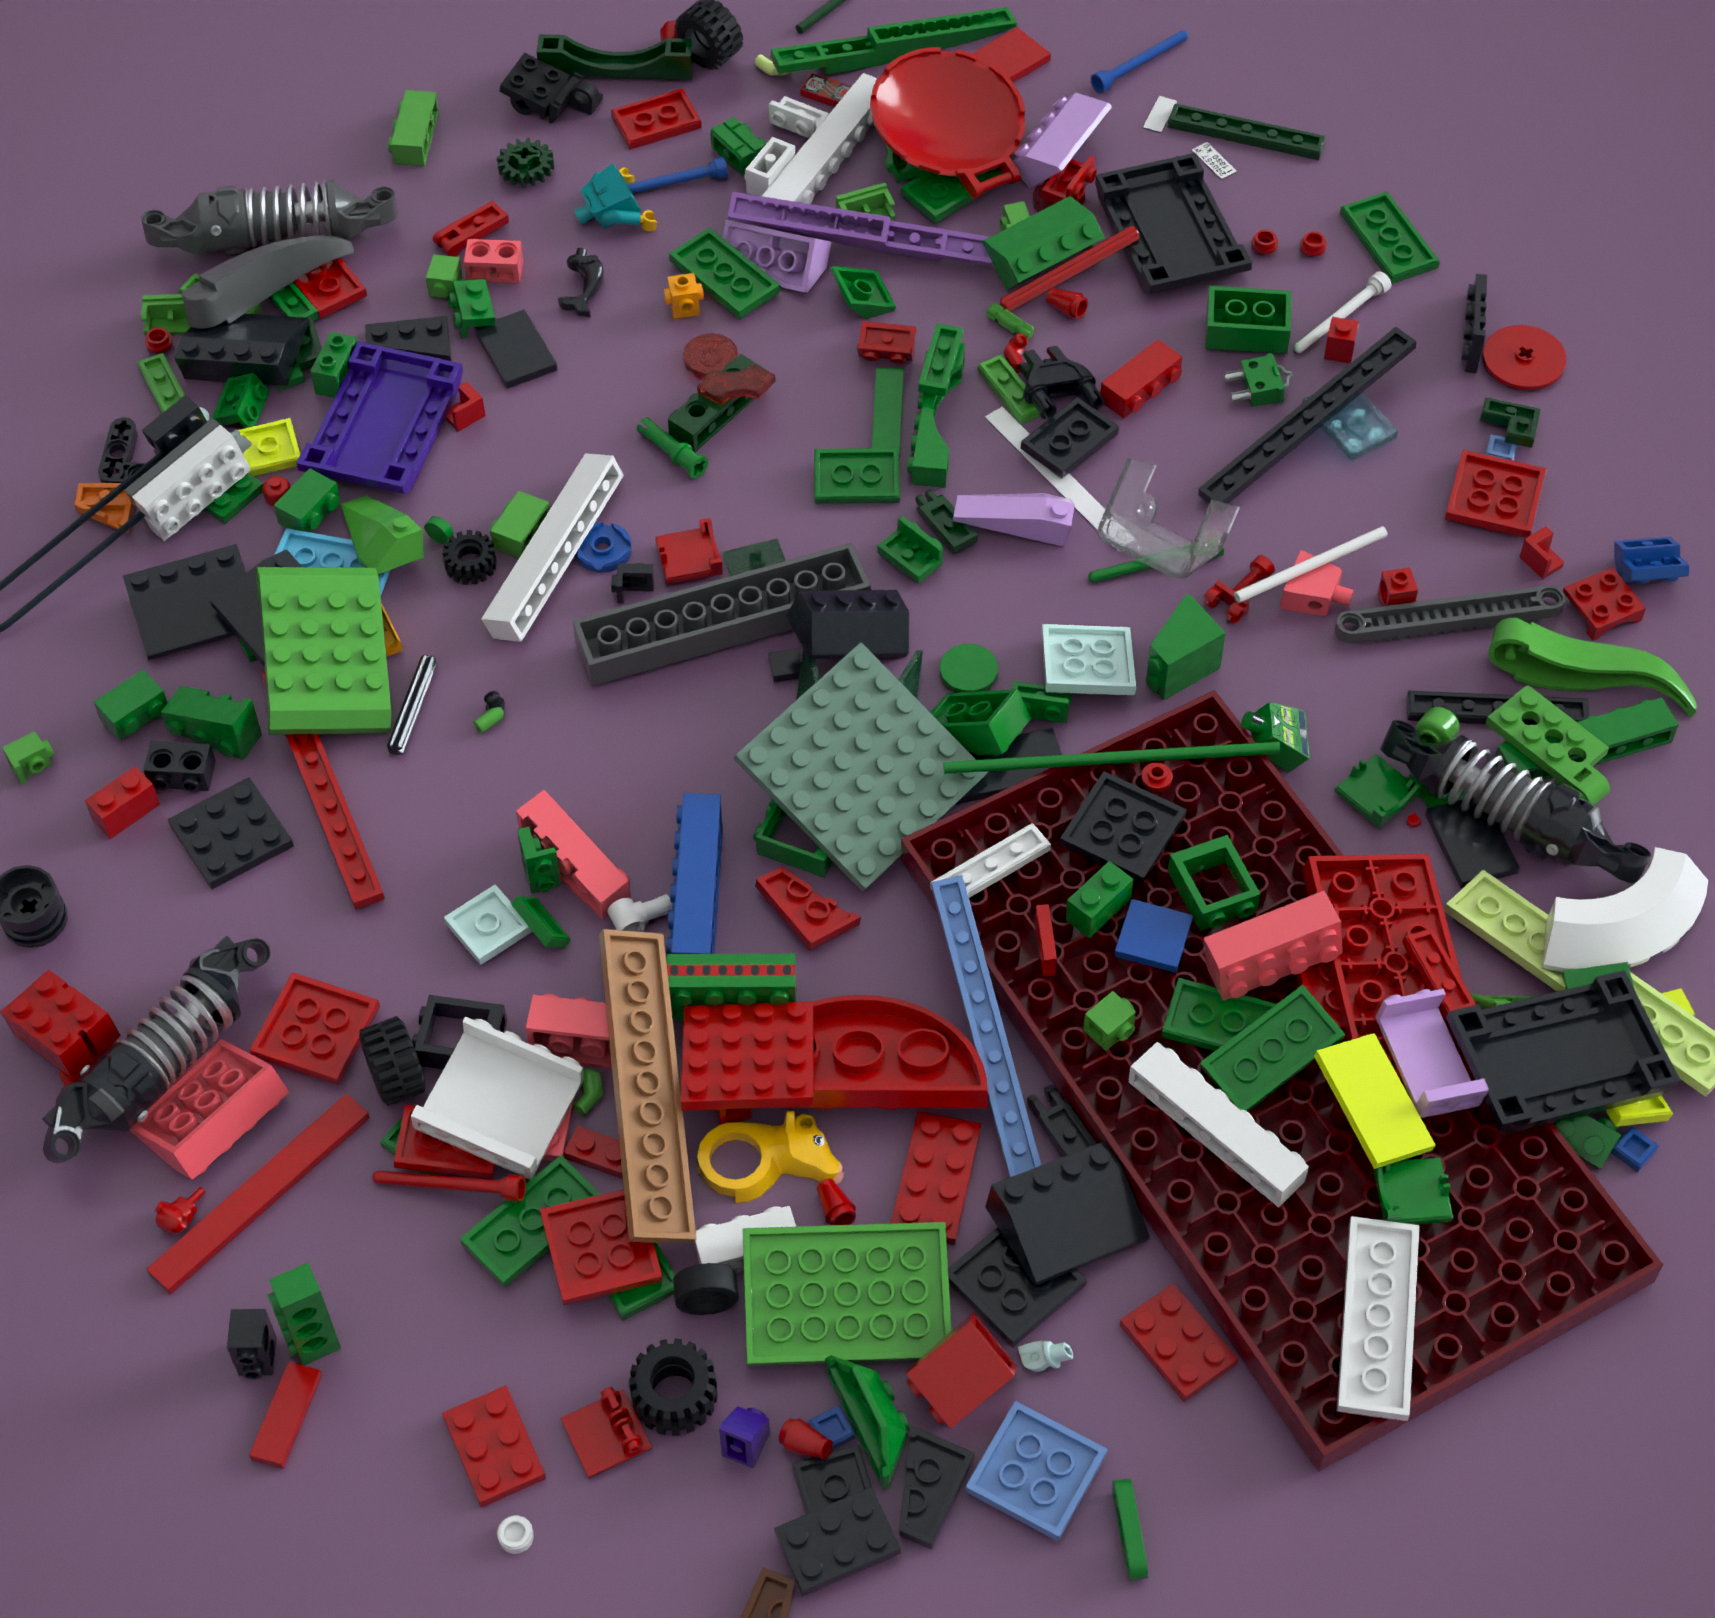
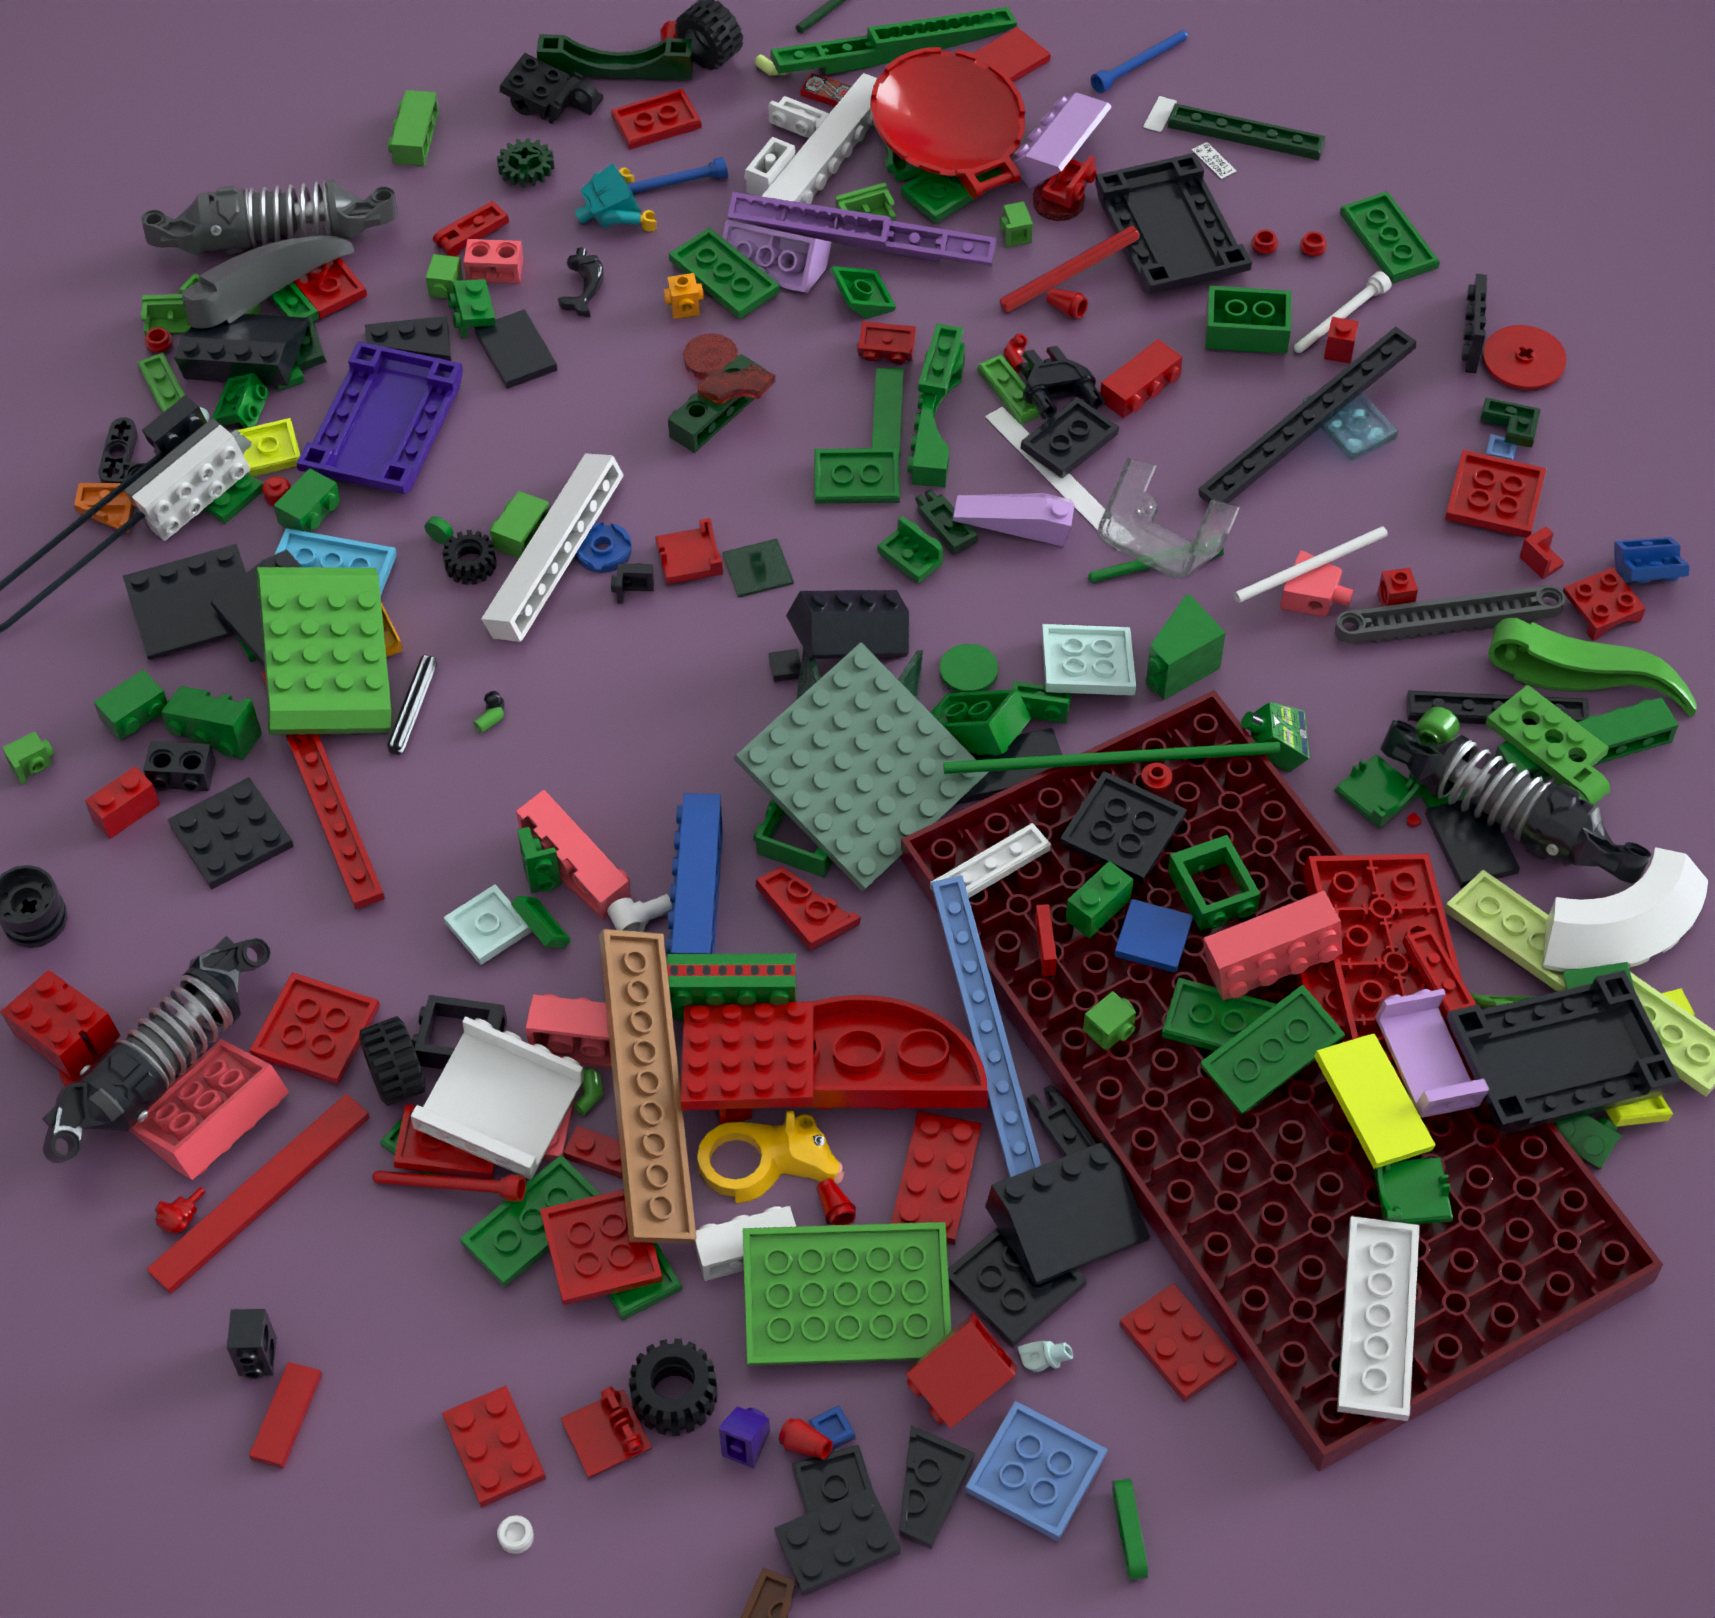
(303, 1314): green brick -> none
(332, 364): green brick -> none
(382, 534): bright green wedge -> none
(468, 409): red panel -> none
(680, 453): green pin -> none
(705, 1289): black tyre -> none
(709, 615): dark grey brick -> none
(736, 143): green brick -> none
(871, 1415): green wedge -> none
(1009, 321): bright green axle -> none
(1042, 241): green slope -> none
(1218, 1124): white brick -> none
(1260, 380): green piece -> none
(1260, 569): red bar -> none
(1635, 1149): blue tile -> none

